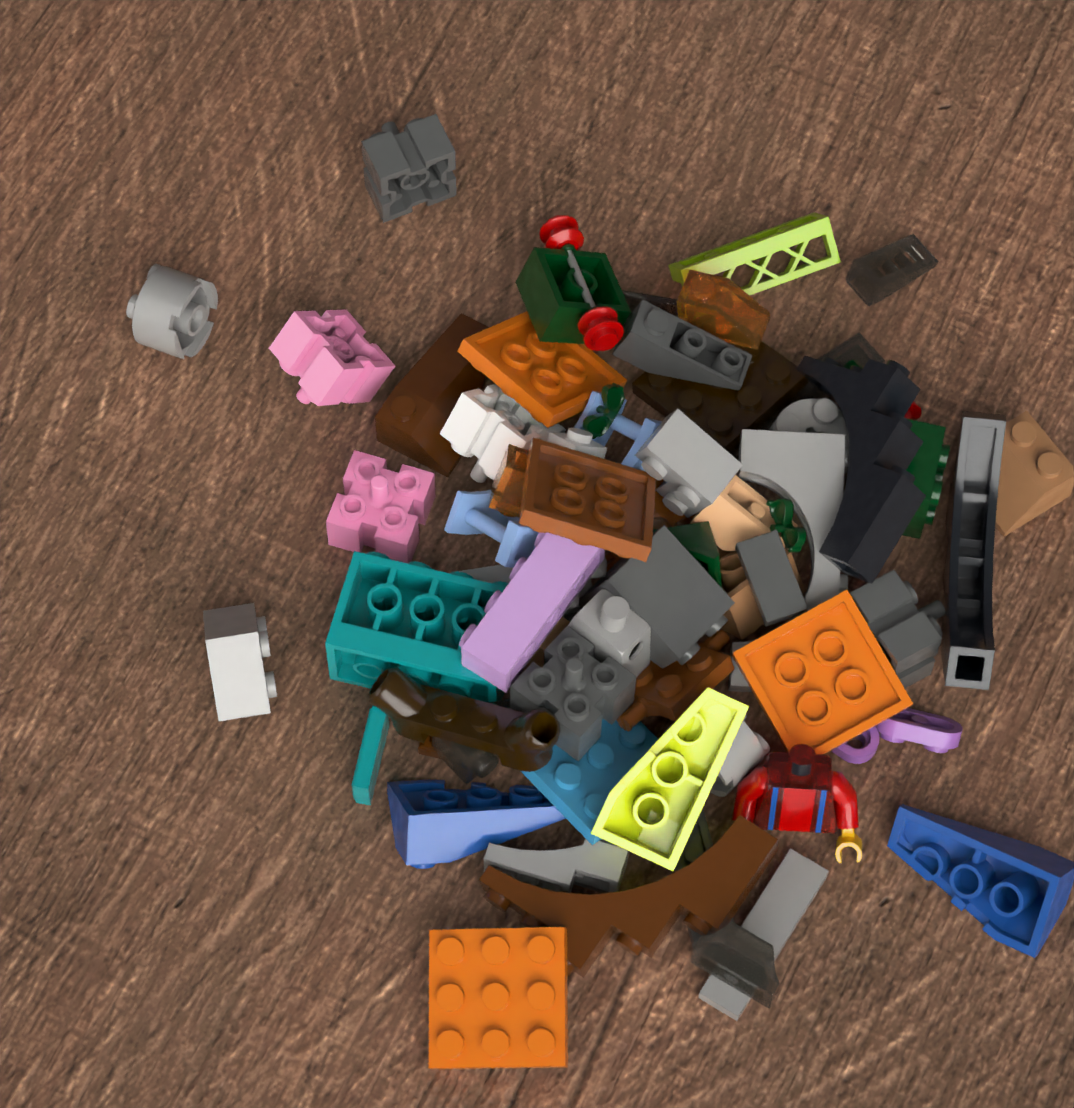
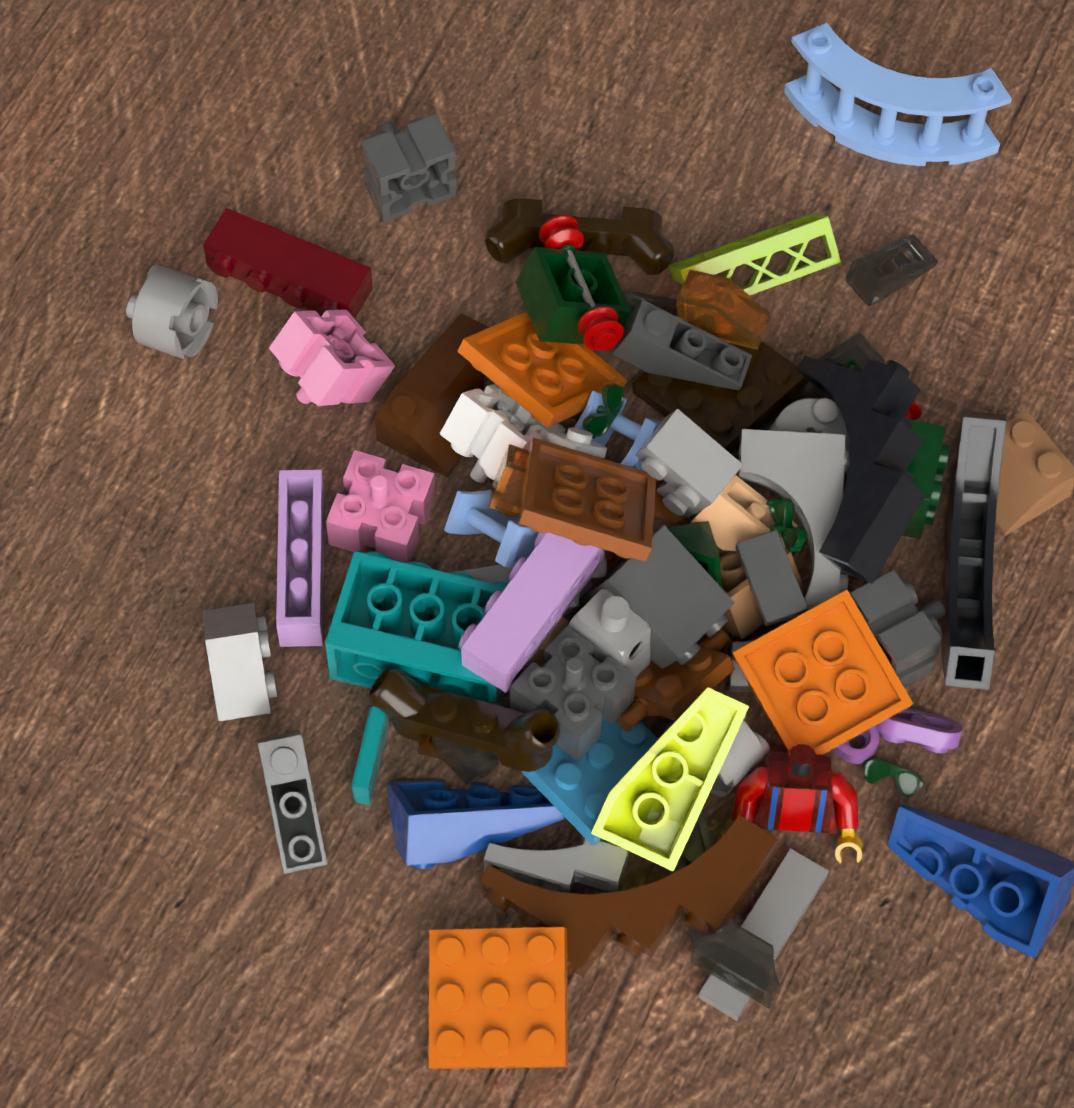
(286, 265): none -> dark red brick
(292, 802): none -> slope
(300, 558): none -> lavender brick
(633, 236): none -> dark brown plate
(879, 769): none -> dark green piece
(895, 92): none -> light blue fence

